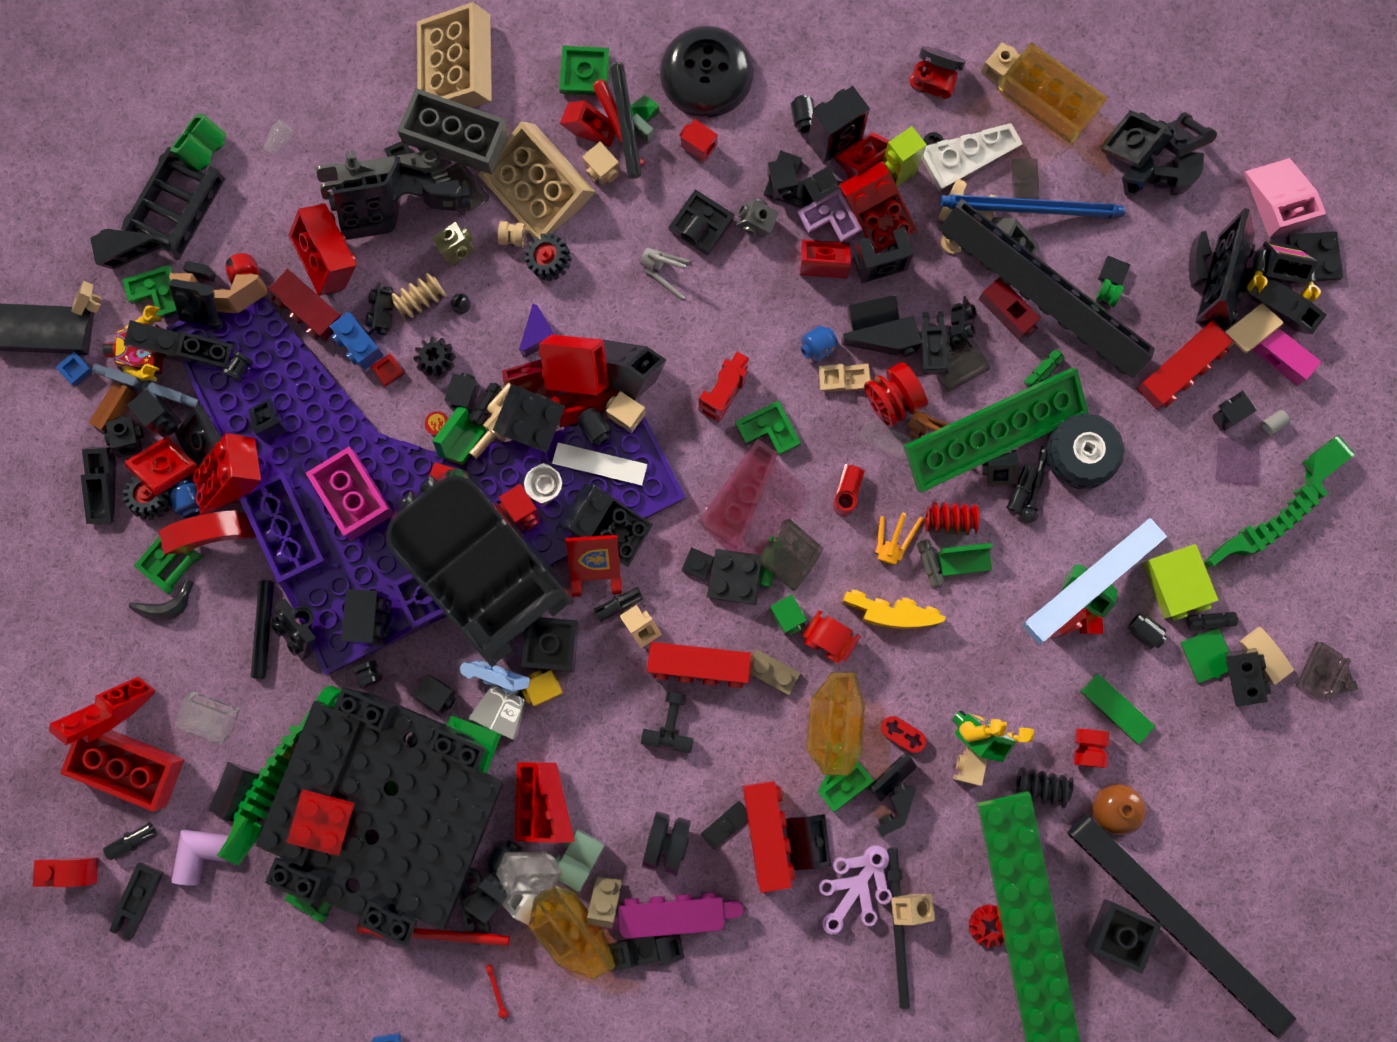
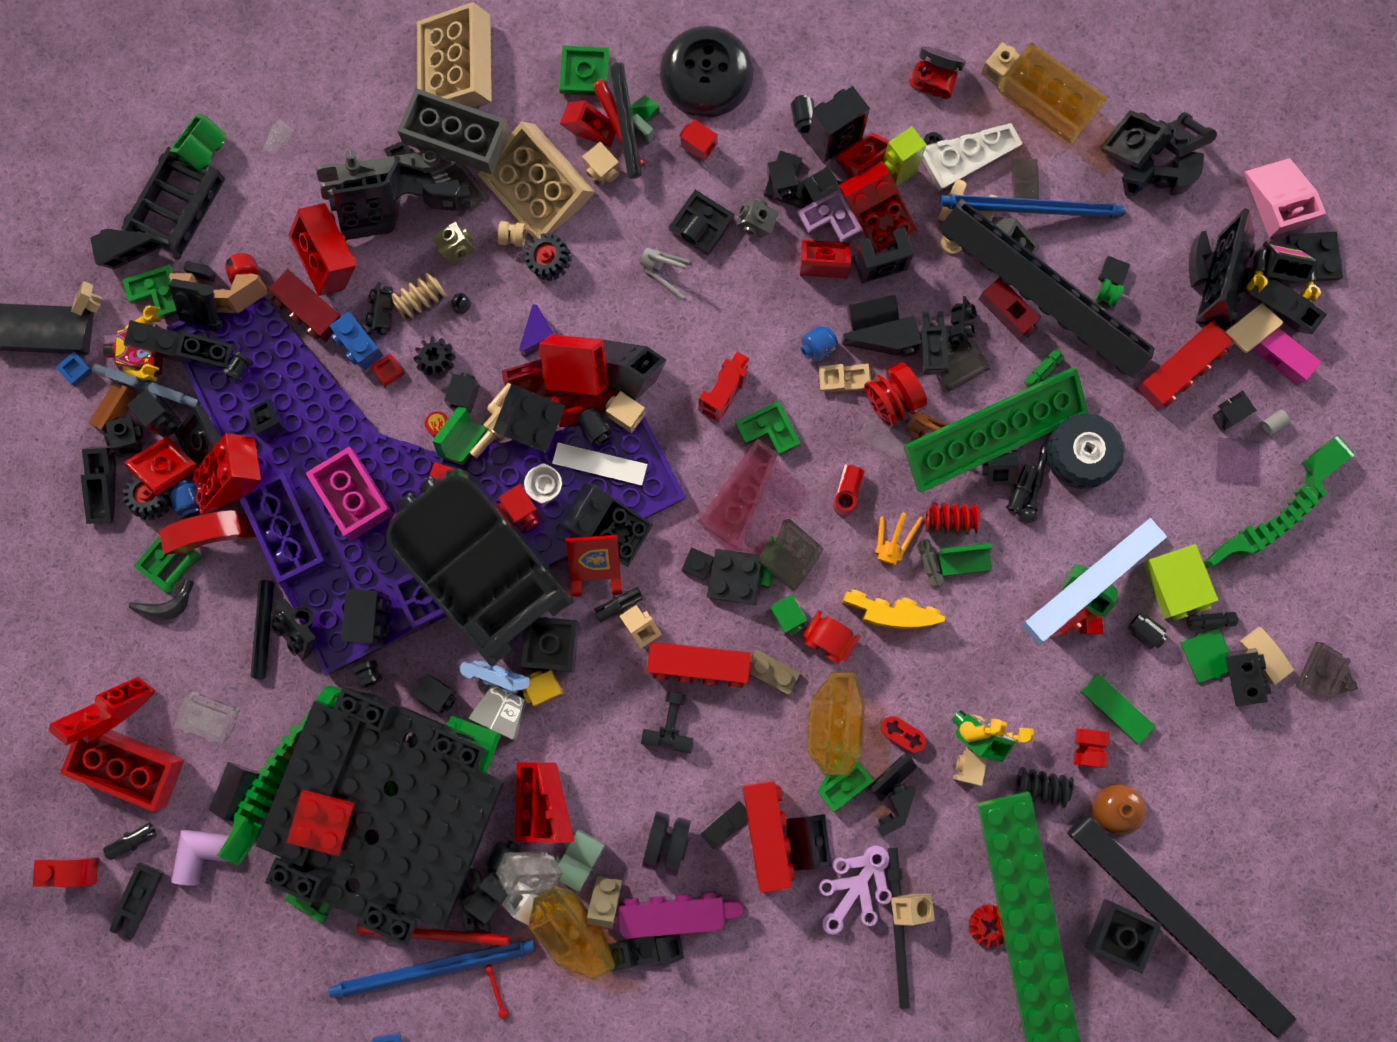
(431, 969): none -> blue piece
(478, 417): black axle -> none

